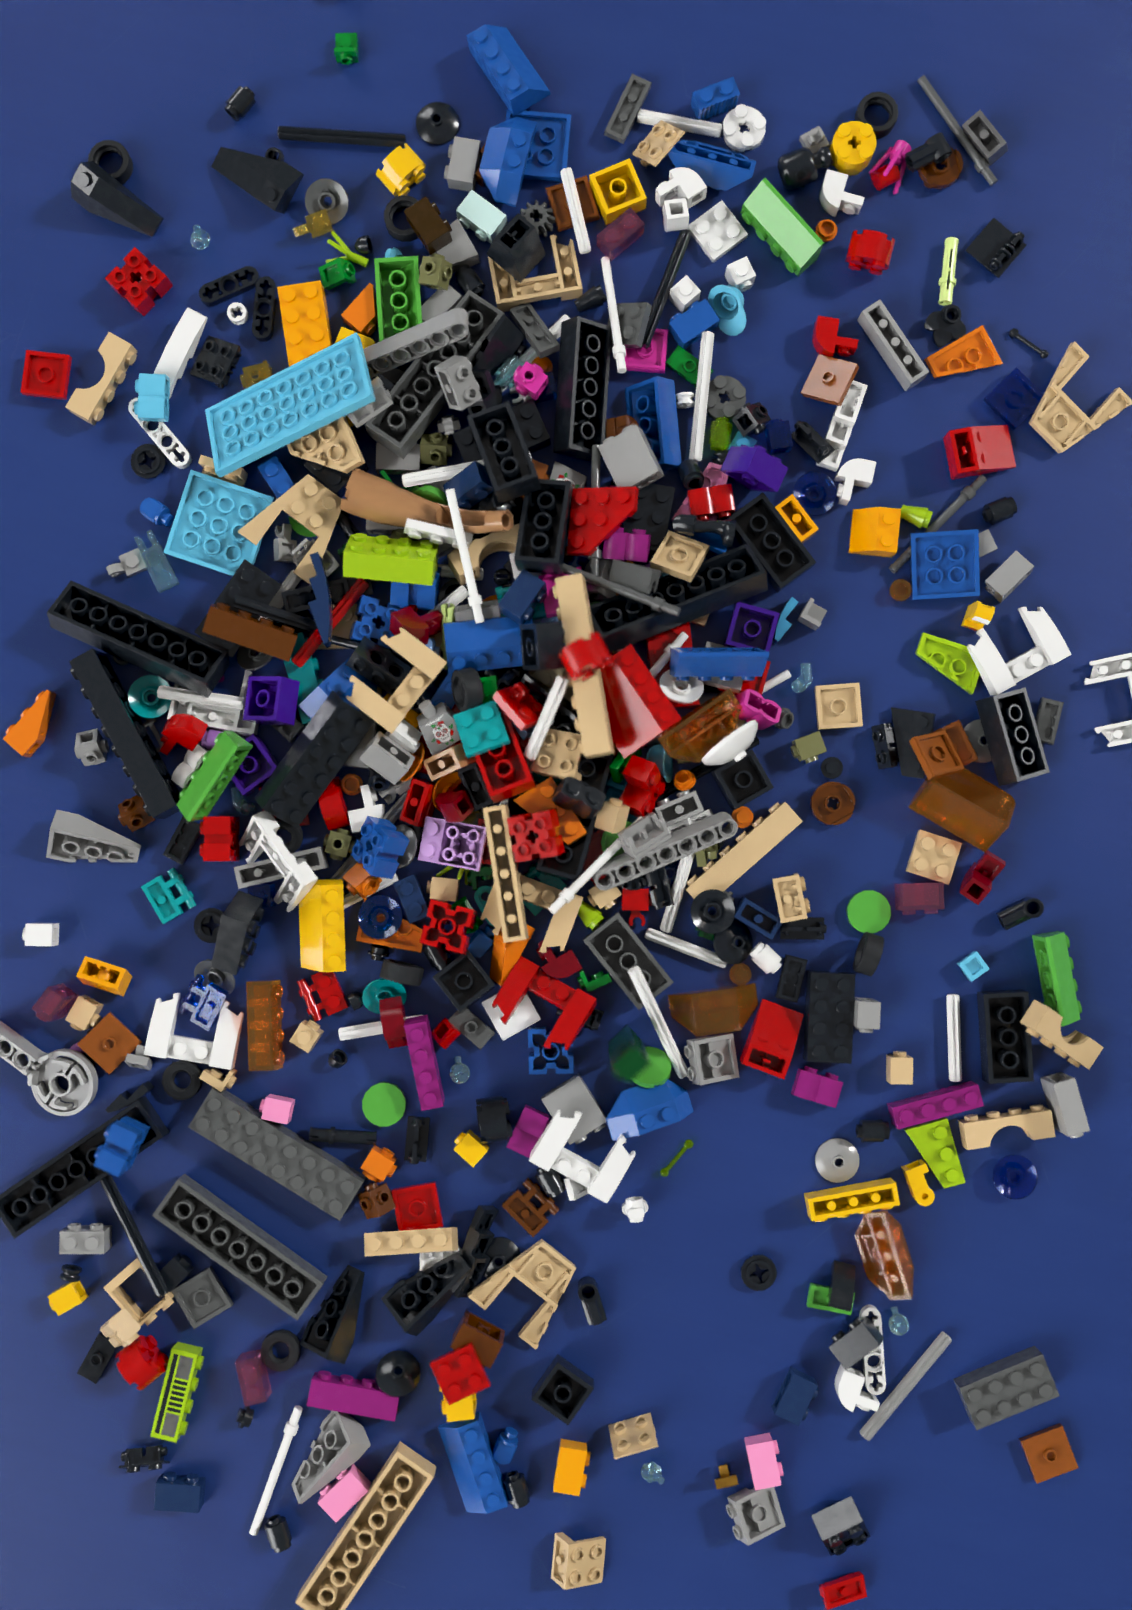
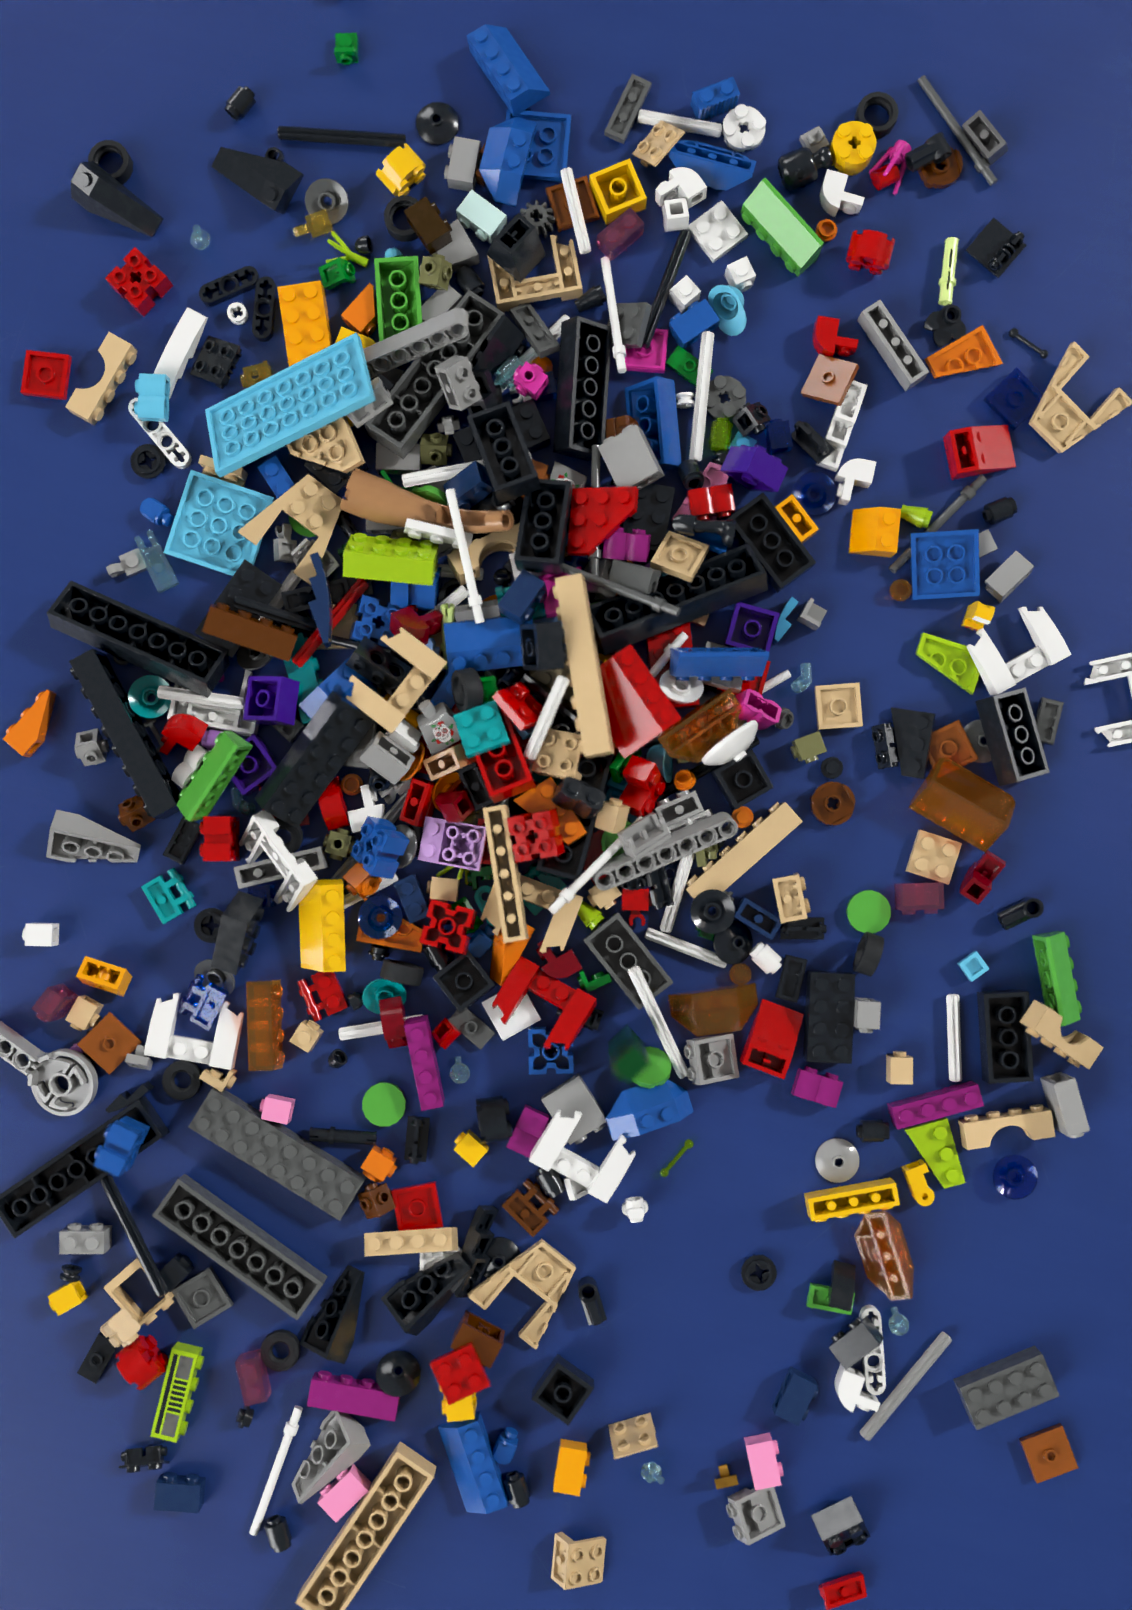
(585, 657): red brick -> none
(936, 754): dark orange plate -> none

